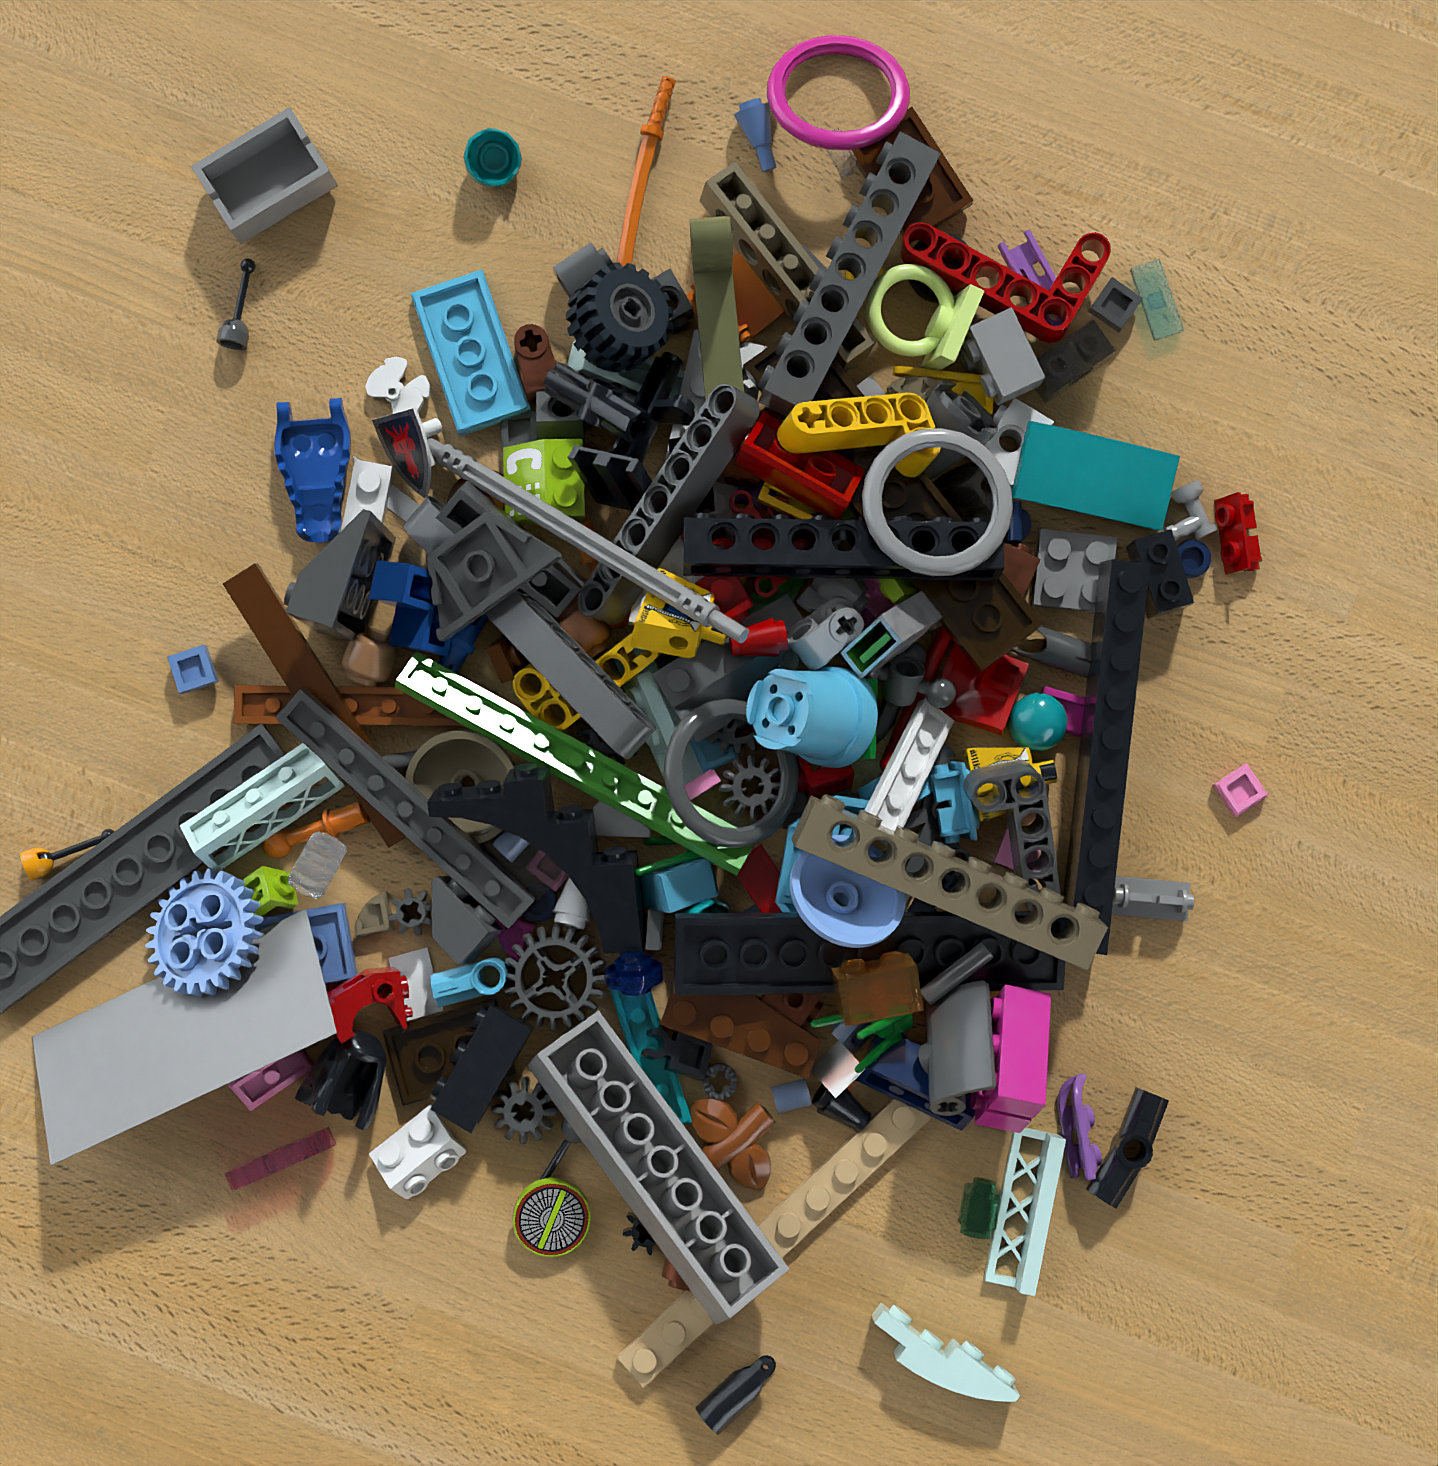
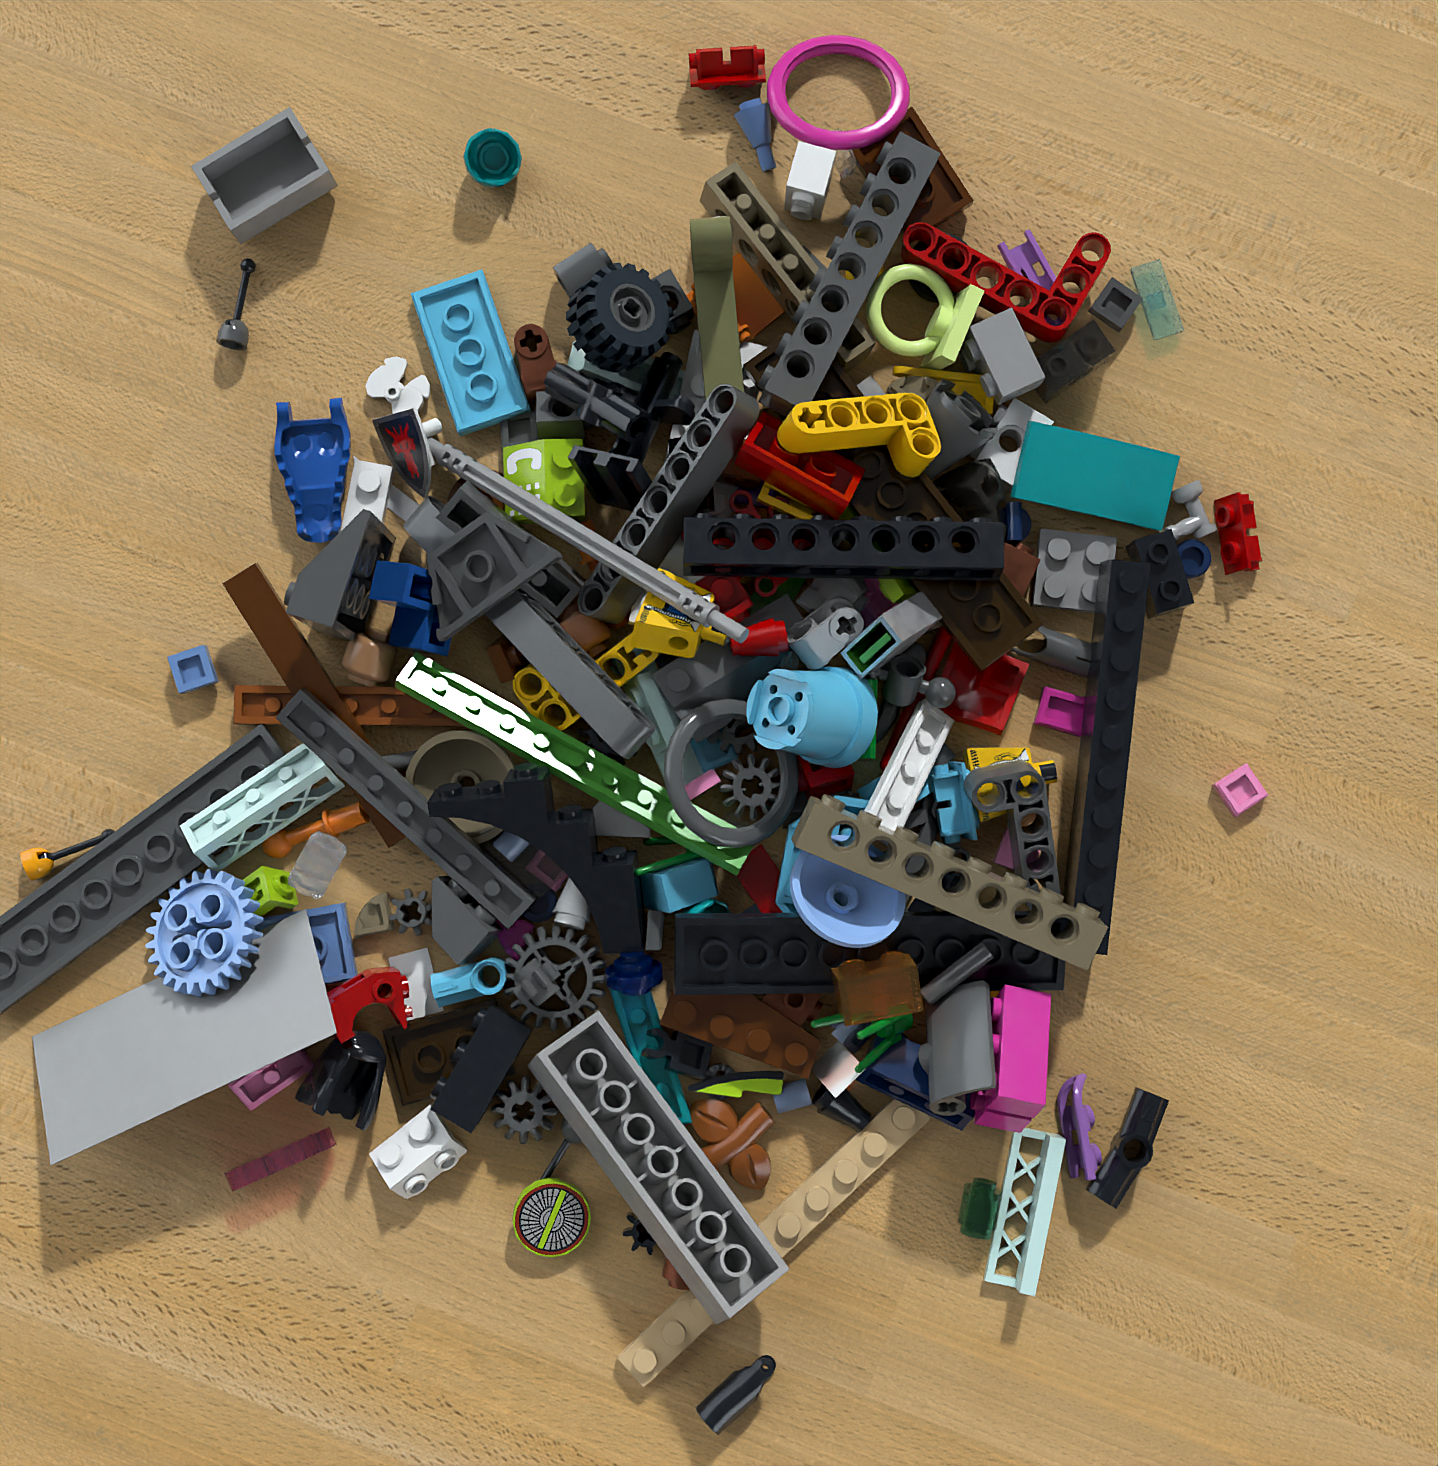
(462, 645): blue pin -> none
(536, 982): none -> dark grey gear
(651, 135): orange sword -> none
(710, 71): none -> red hinge
(735, 1083): none -> sticker
(809, 181): none -> white brick
(894, 547): light grey wedge -> none
(954, 1368): light aqua slope -> none
(1037, 722): teal hair -> none
(1152, 898): light grey hinge -> none

